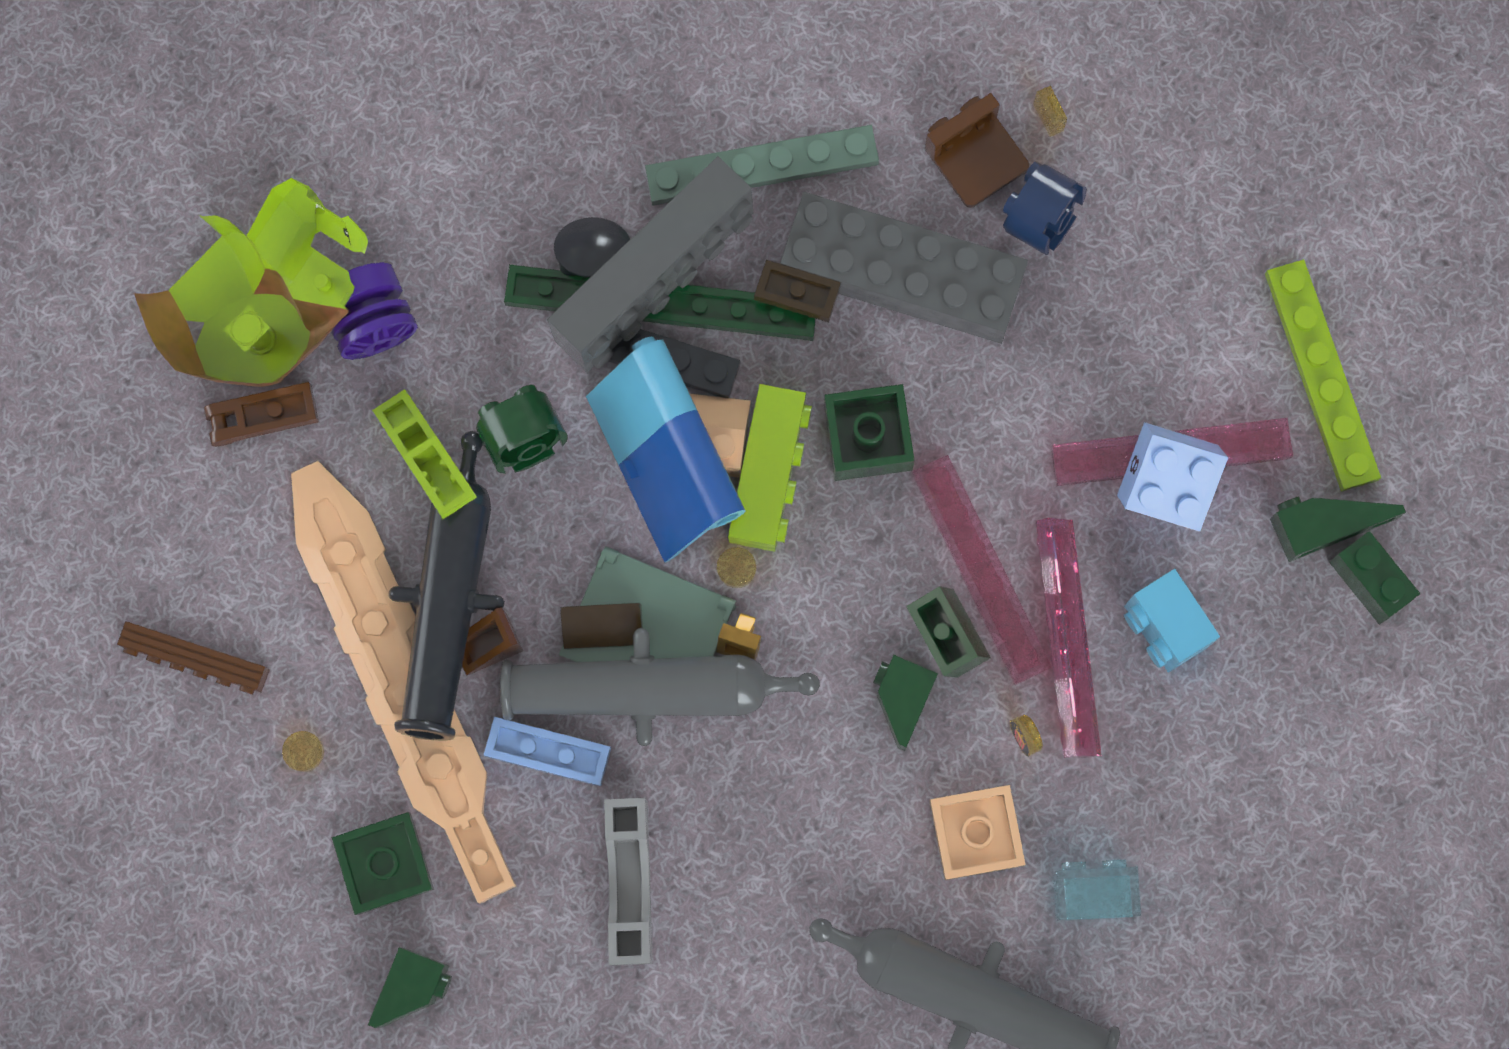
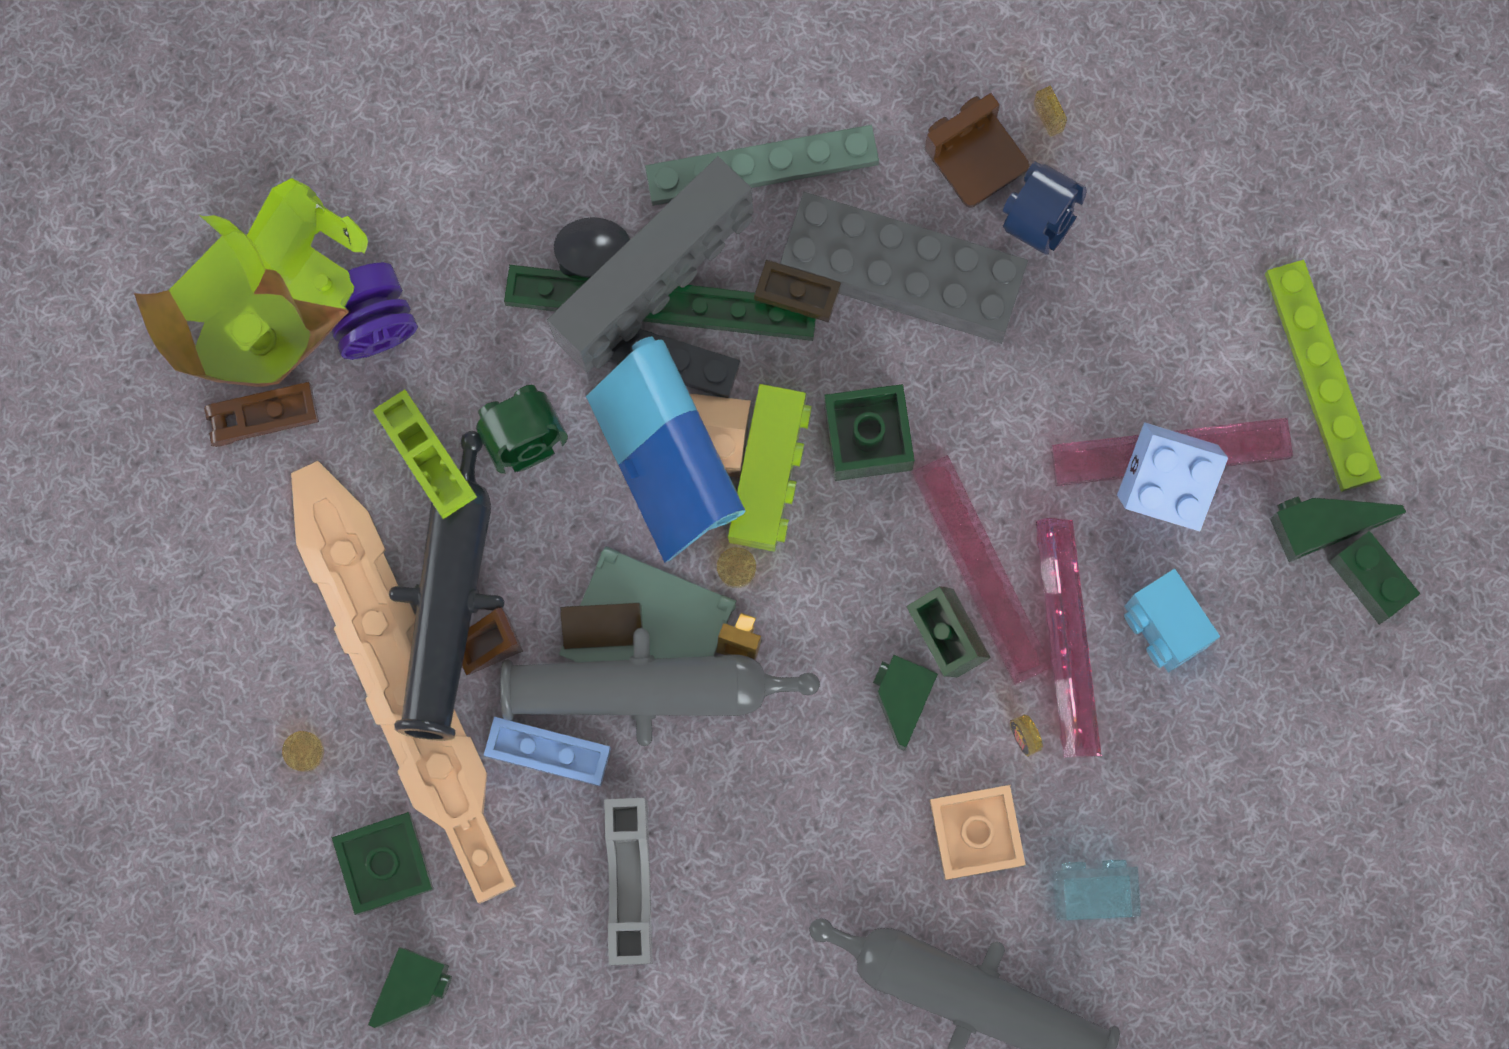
(194, 657): reddish brown piece -> none

